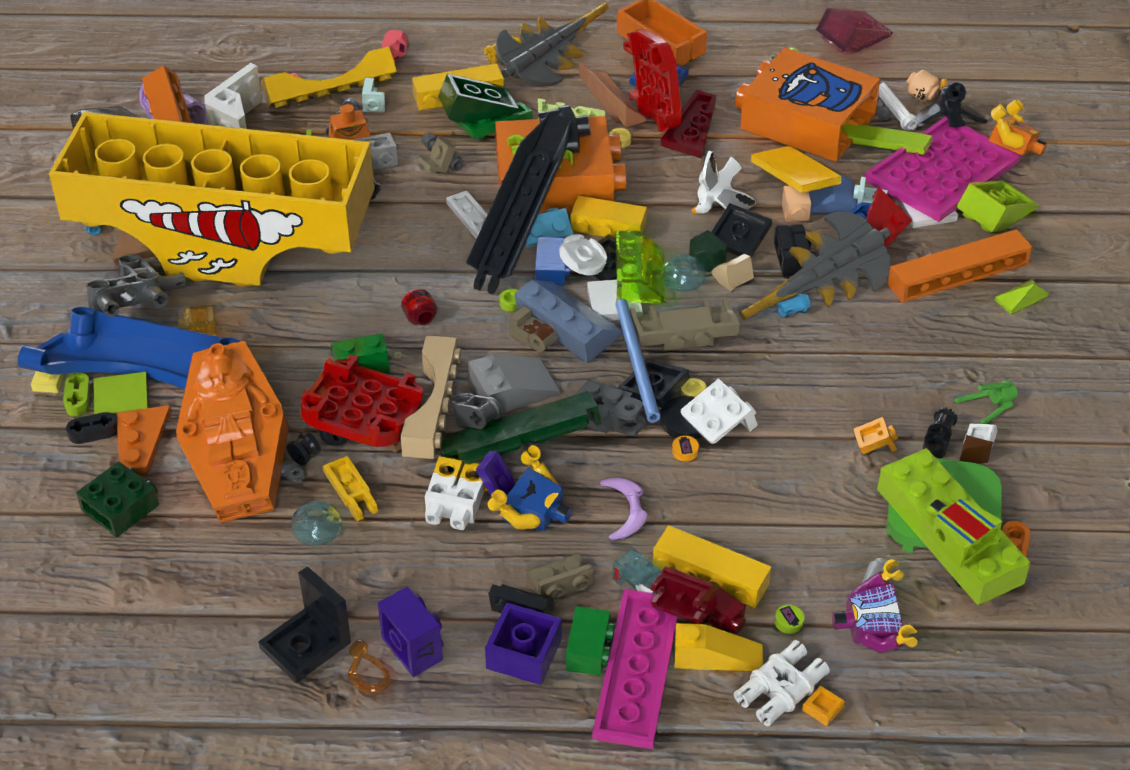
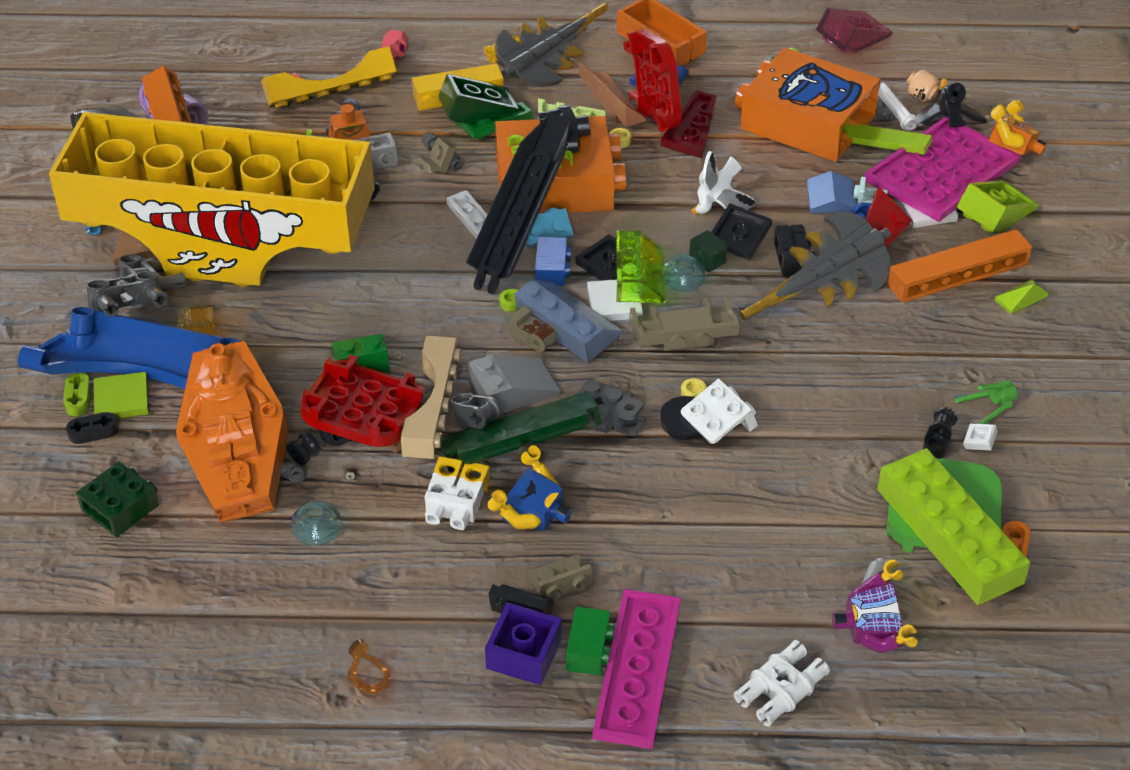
(46, 382): light yellow plate -> none
(139, 436): orange wing -> none
(234, 98): white bracket -> none
(320, 624): black bracket -> none
(350, 486): yellow hinge -> none
(372, 99): light aqua bracket -> none
(411, 631): dark purple brick -> none
(419, 307): dark red head -> none
(495, 473): dark purple plate -> none
(583, 255): white tile -> none
(606, 217): yellow brick -> none
(635, 571): clear light blue leg -> none
(637, 361): medium blue piece -> none
(637, 514): lavender piece -> none
(664, 379): black plate -> none
(683, 595): dark red hinge -> none
(685, 448): light orange tile -> none
(714, 649): yellow slope -> none
(724, 568): yellow brick -> none
(727, 614): dark red brick -> none
(734, 272): tan tile -> none
(789, 619): lime tile -> none
(793, 305): dark azure pin -> none
(795, 205): light nougat brick -> none
(796, 169): yellow tile -> none
(823, 705): light orange tile -> none
(876, 435): light orange bracket -> none
(963, 529): lime torso -> none
(976, 450): reddish brown slope -> none

